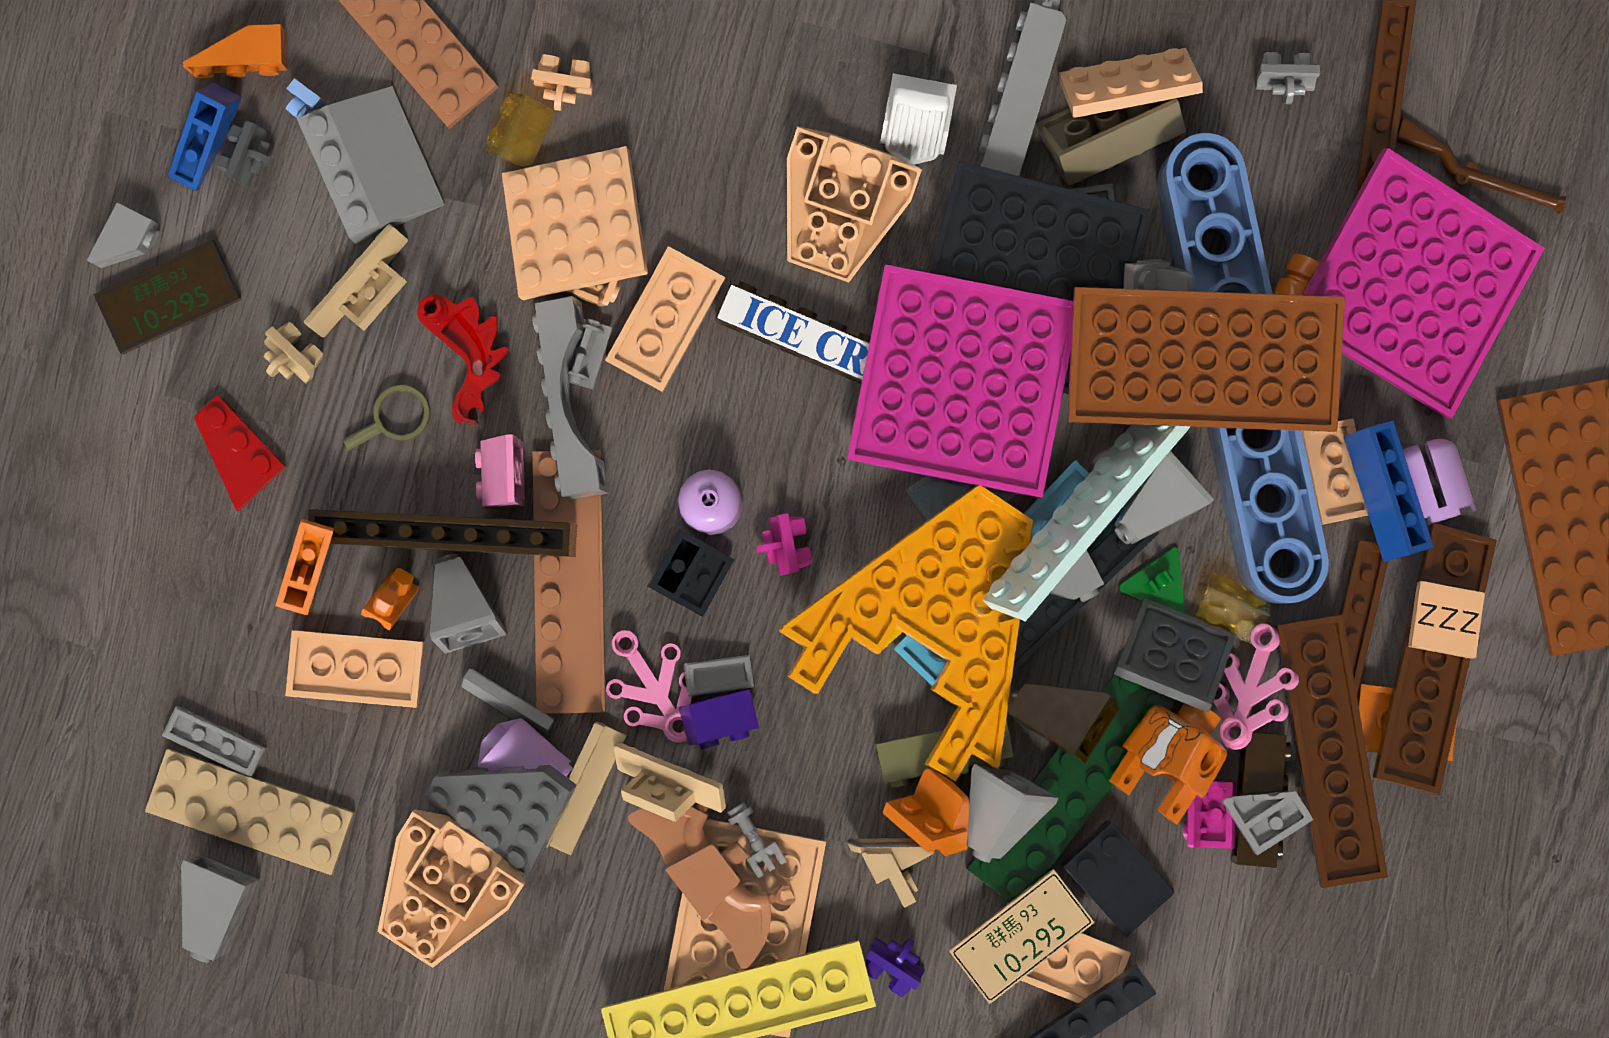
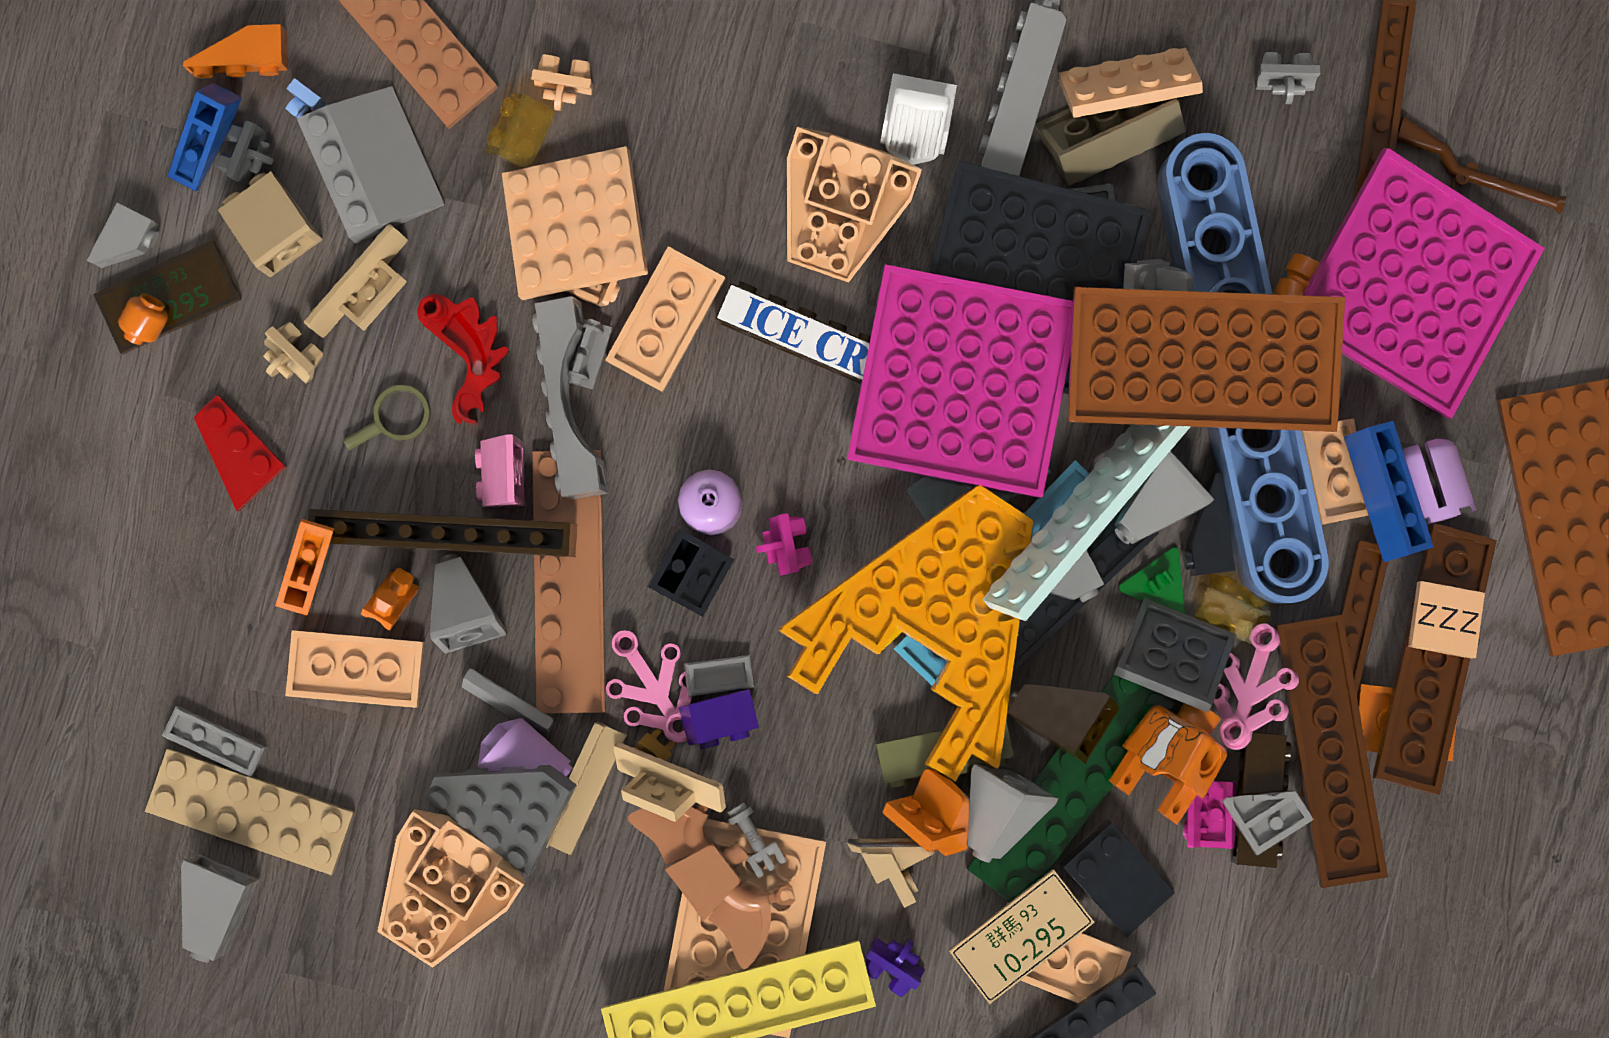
(143, 319): none -> orange head
(269, 224): none -> tan slope
(651, 746): none -> pearl gold tile
(1210, 538): none -> black slope

